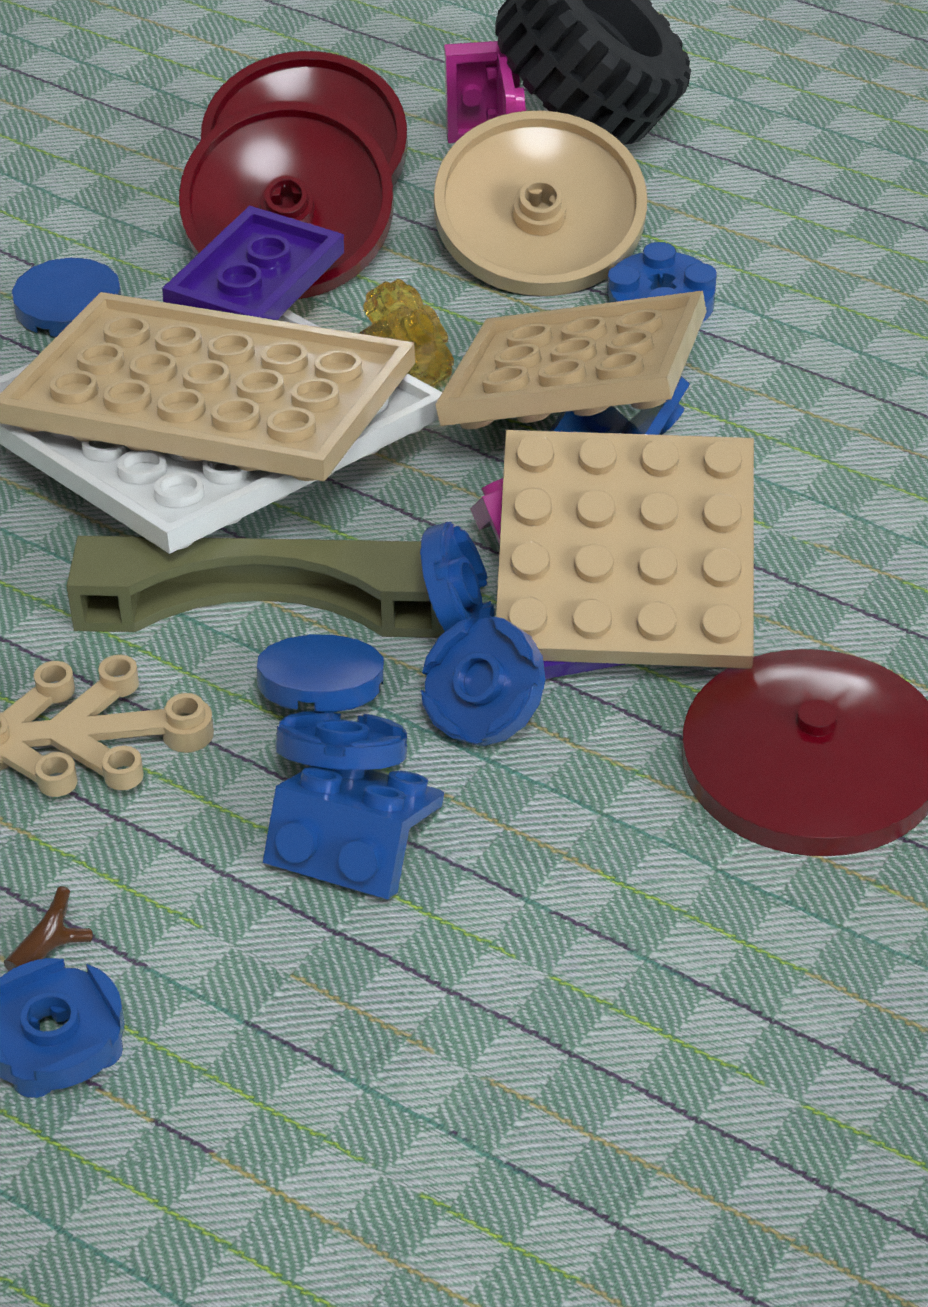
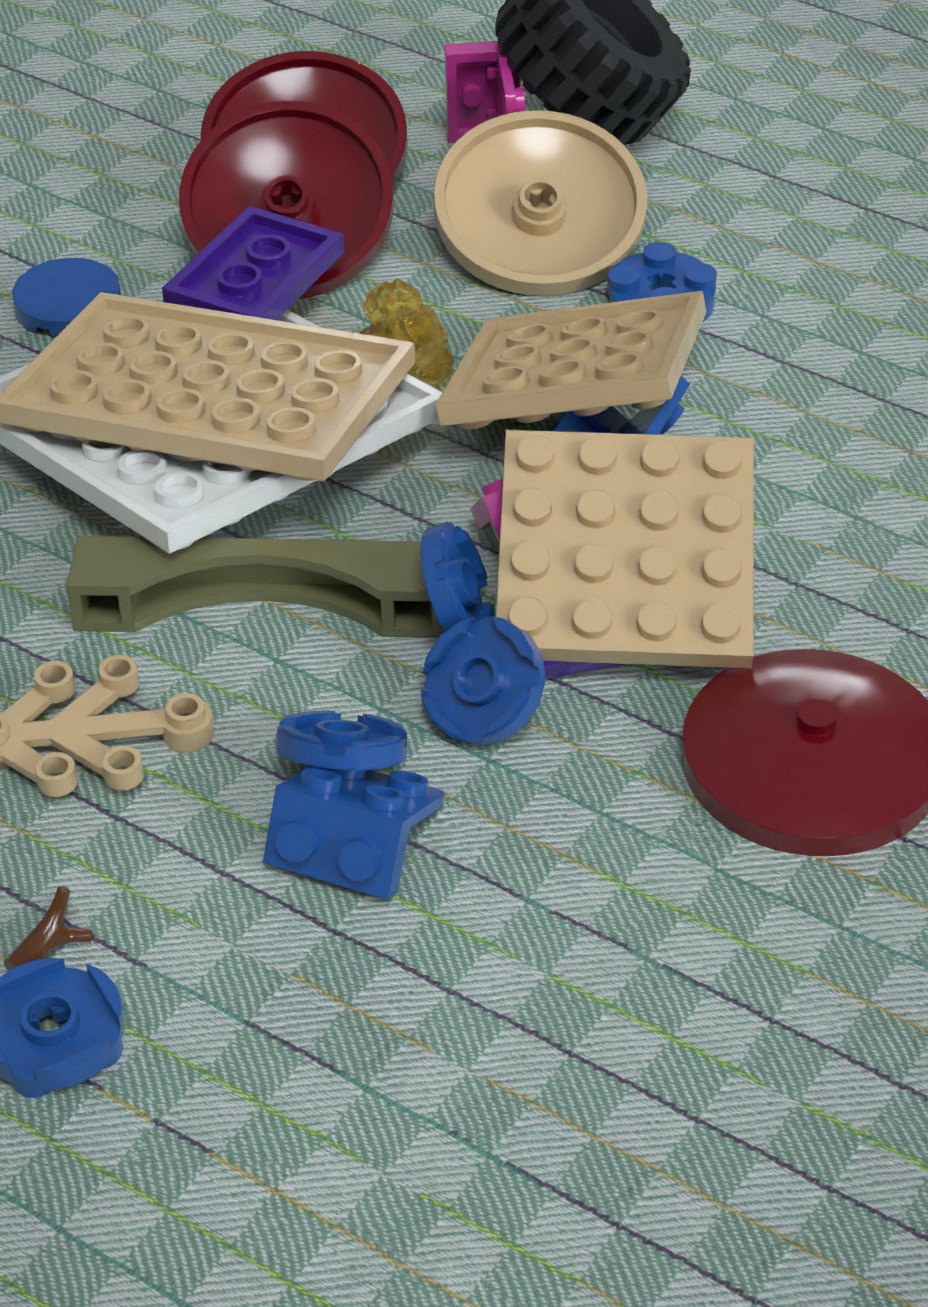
(321, 670): blue tile -> none

